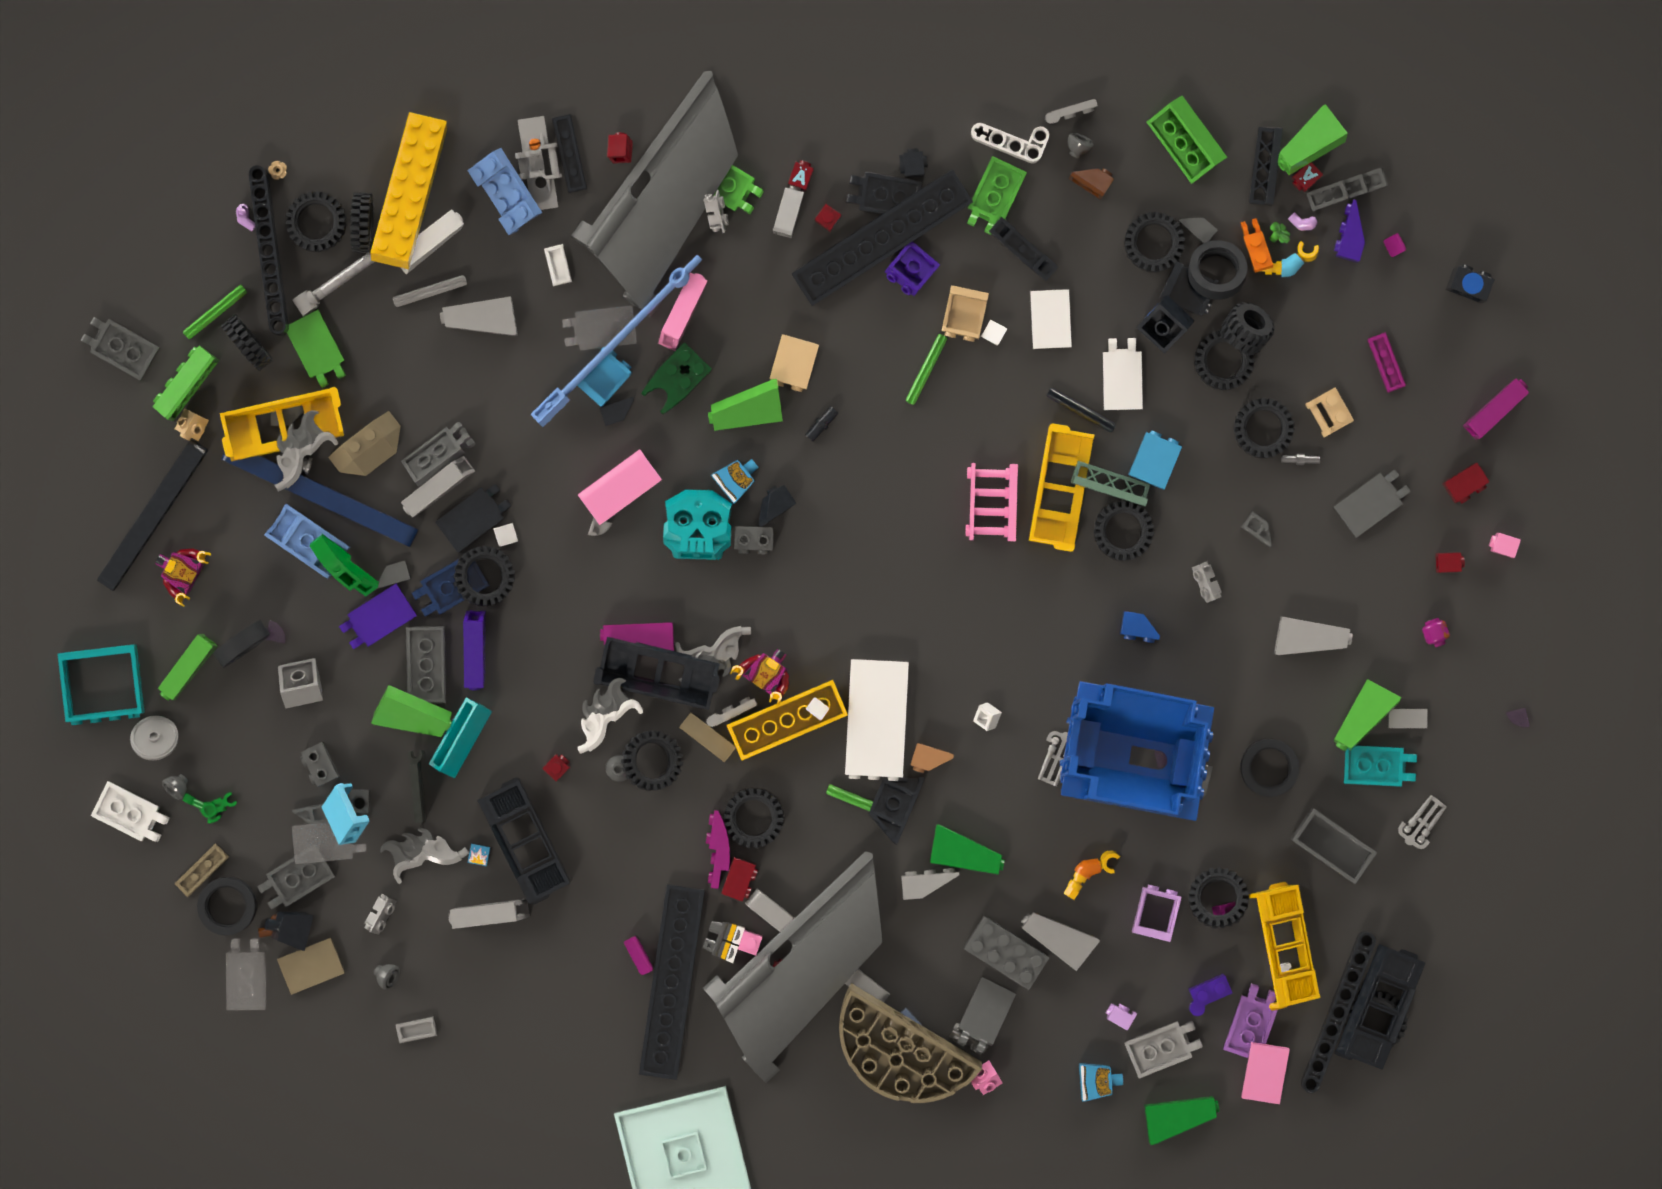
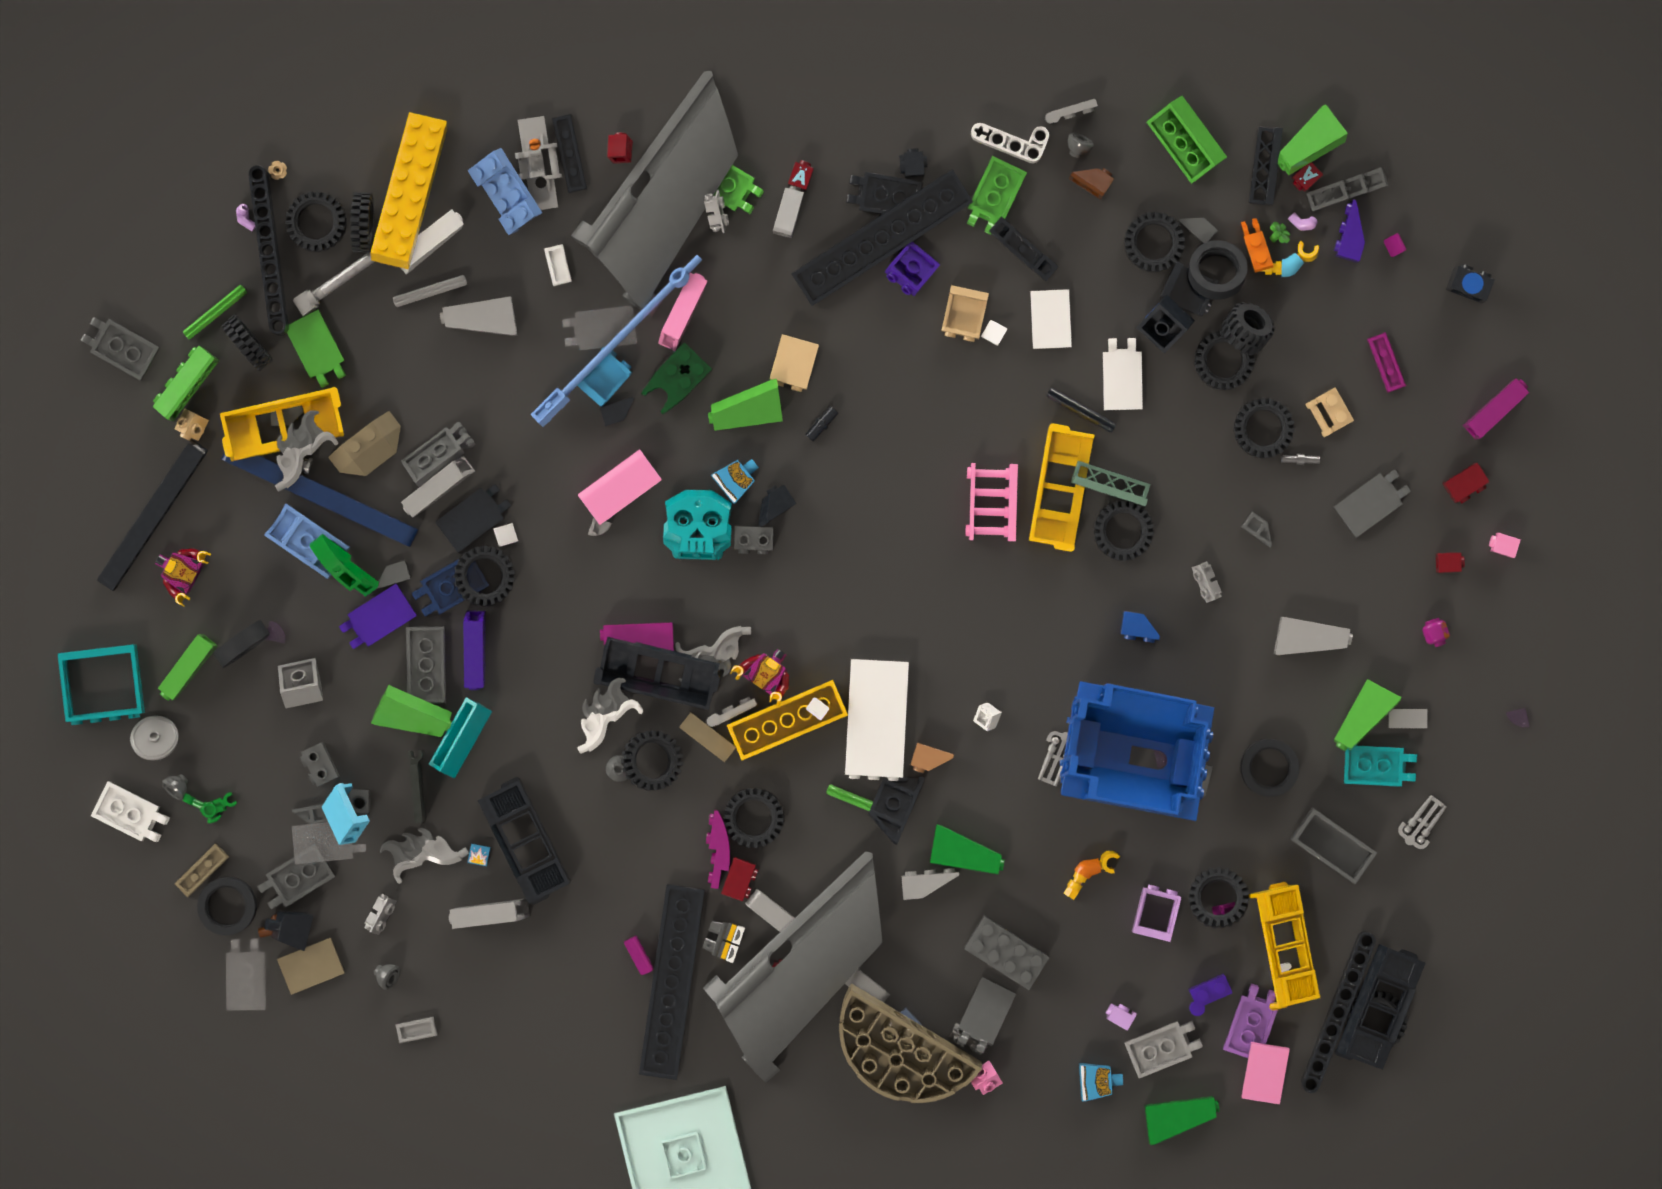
(557, 767): dark red brick -> none
(750, 942): bright pink brick -> none
(828, 218): dark red brick -> none
(926, 369): bright green axle -> none
(1064, 941): light grey slope -> none
(1155, 459): dark azure brick -> none

